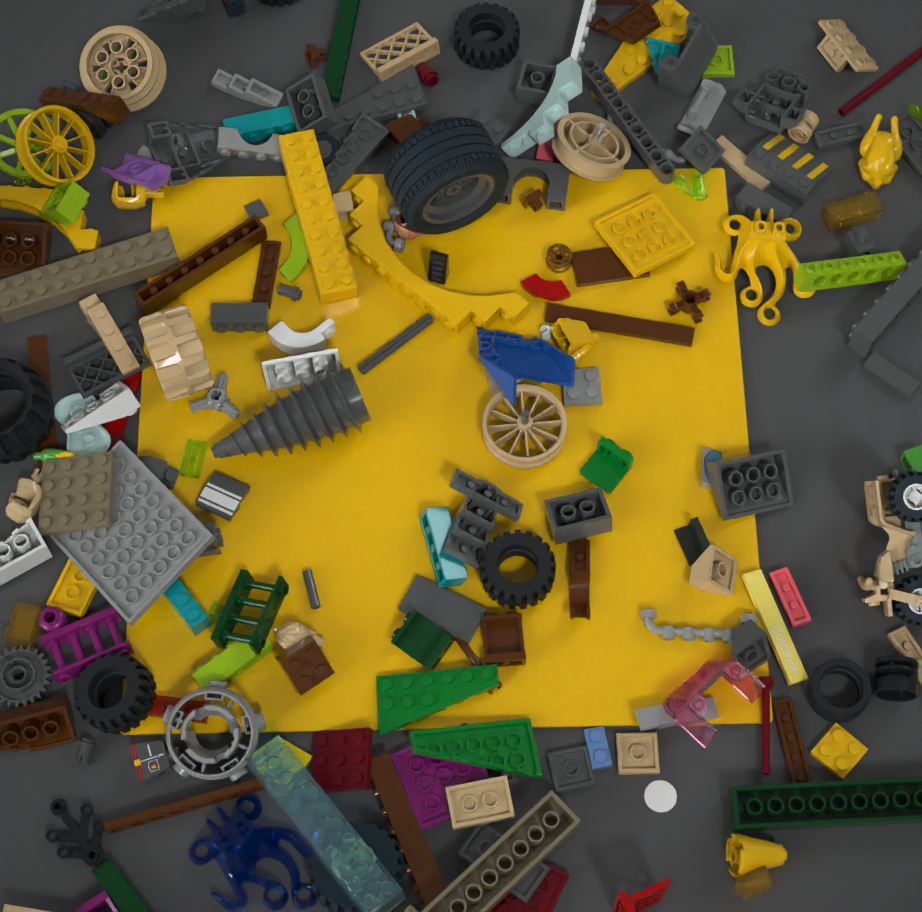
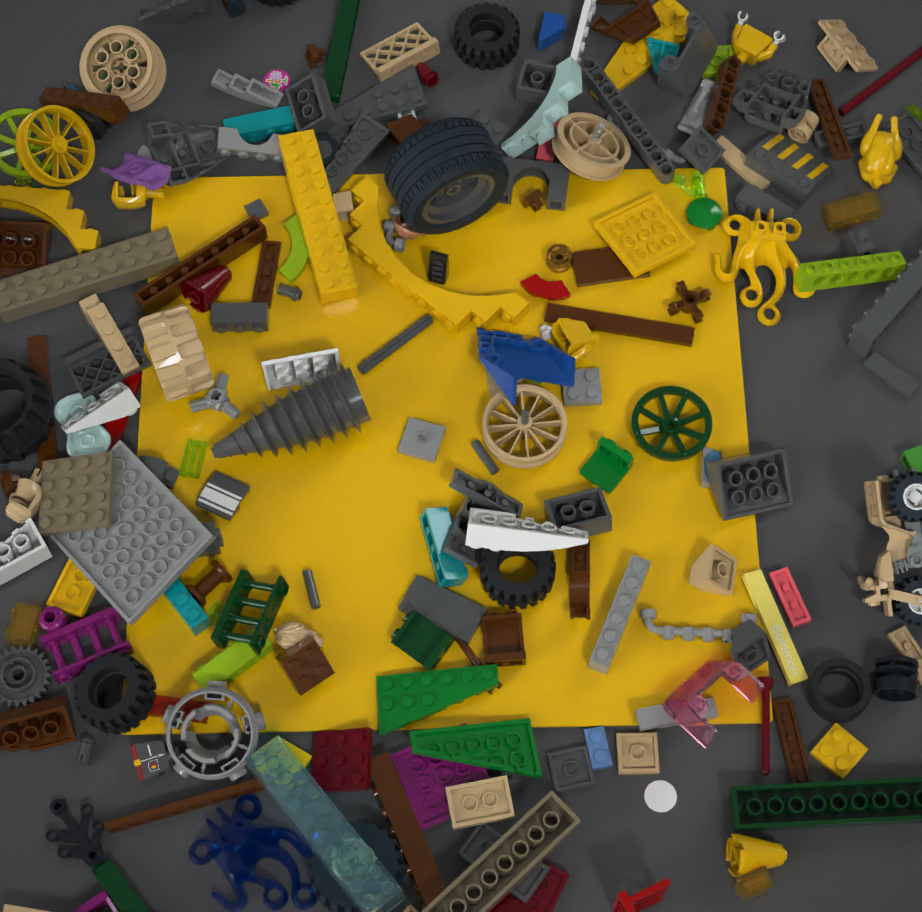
(8, 482): none -> reddish brown tile
(51, 454): bright green piece -> none
(65, 203): lime slope -> none
(206, 288): none -> dark red cone
(209, 583): none -> reddish brown piece
(277, 80): none -> sticker
(301, 343): white arch -> none
(421, 440): none -> light grey plate
(485, 457): none -> dark grey piece
(505, 532): none -> white wedge
(551, 30): none -> blue slope
(619, 614): none -> light grey brick
(671, 420): none -> dark green wheel
(692, 540): pearl dark grey panel -> none
(704, 213): none -> green dish
(721, 95): none -> reddish brown beam
(751, 44): none -> yellow torso
(829, 120): none -> reddish brown tile

